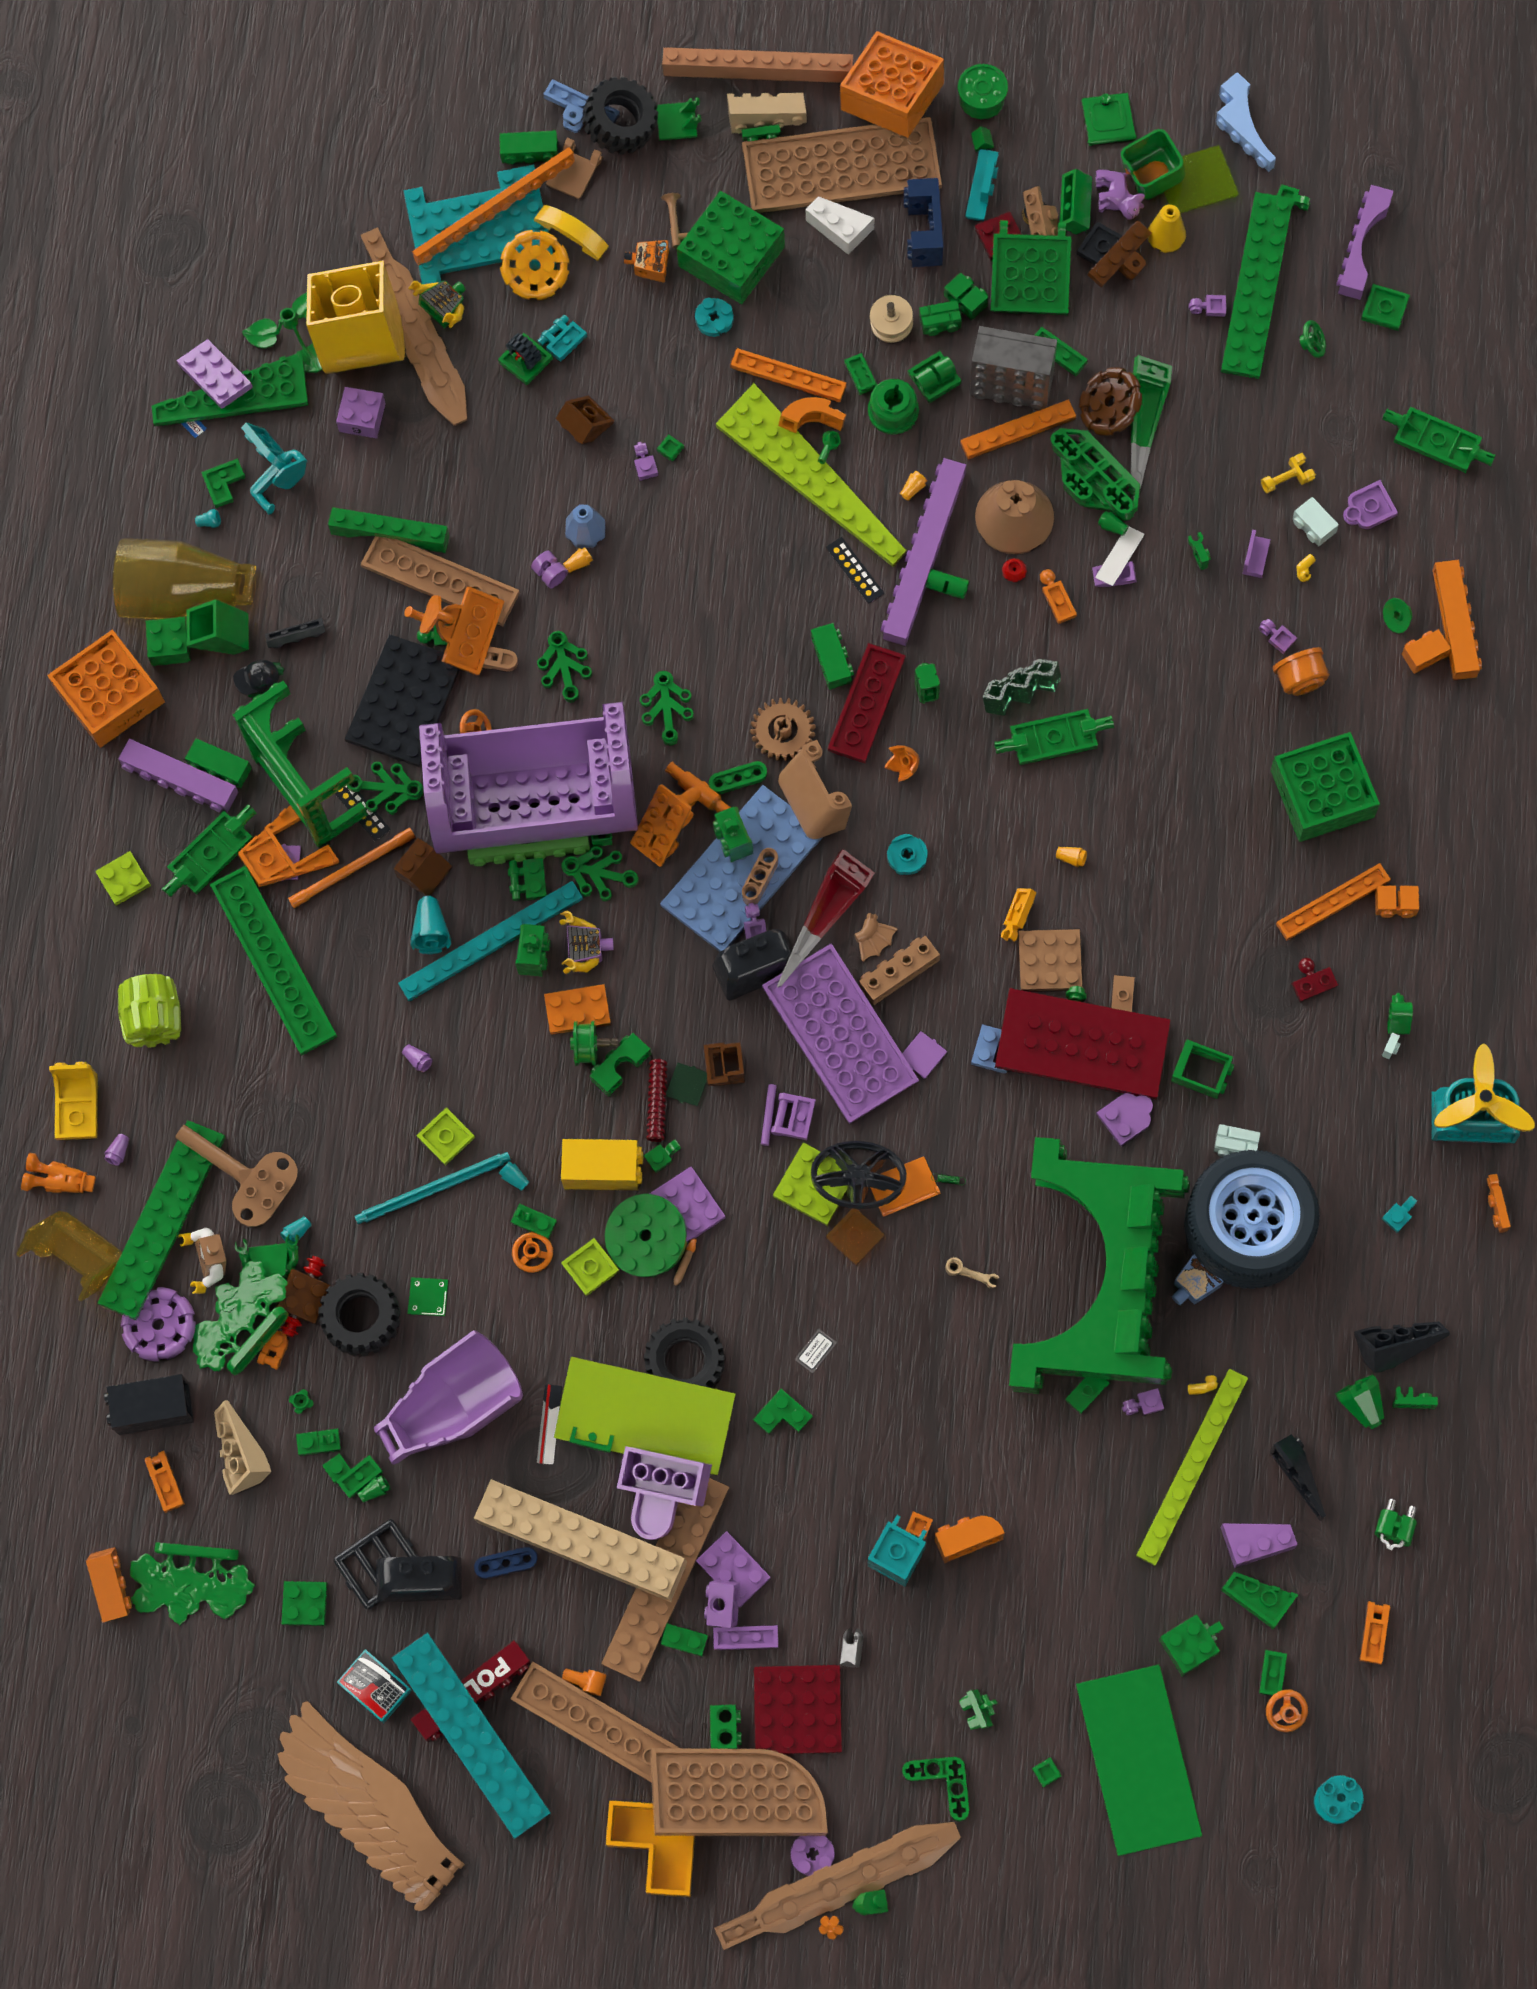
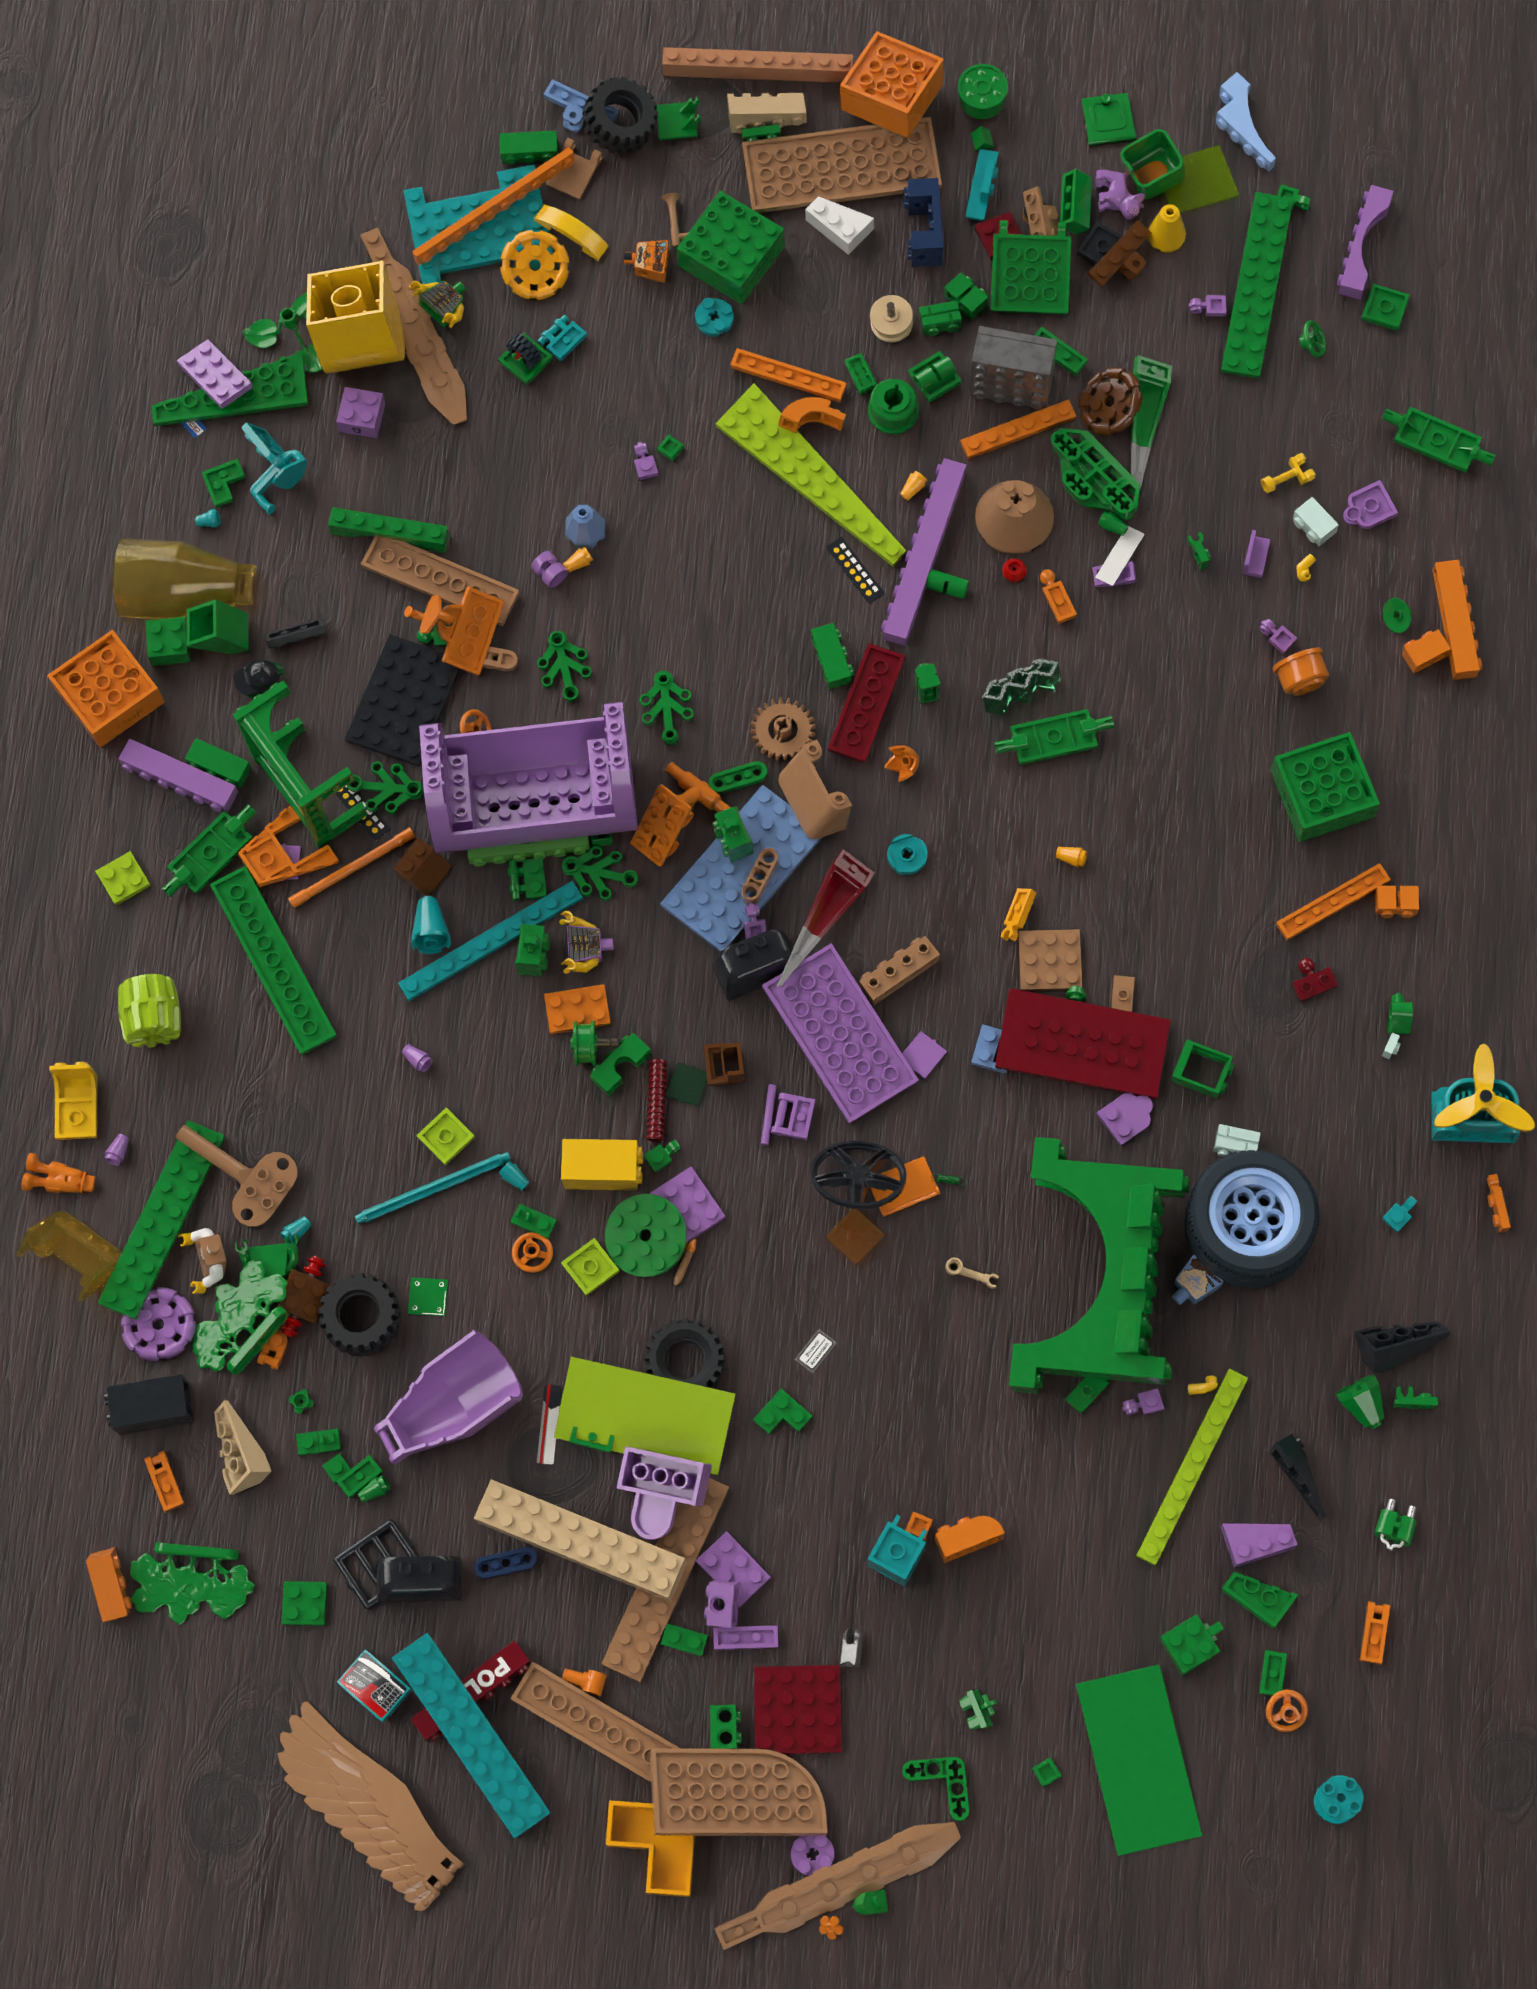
(584, 419): reddish brown slope -> none
(797, 1187): lime plate -> none
(831, 441): green plate -> none
(873, 937): medium nougat arm -> none

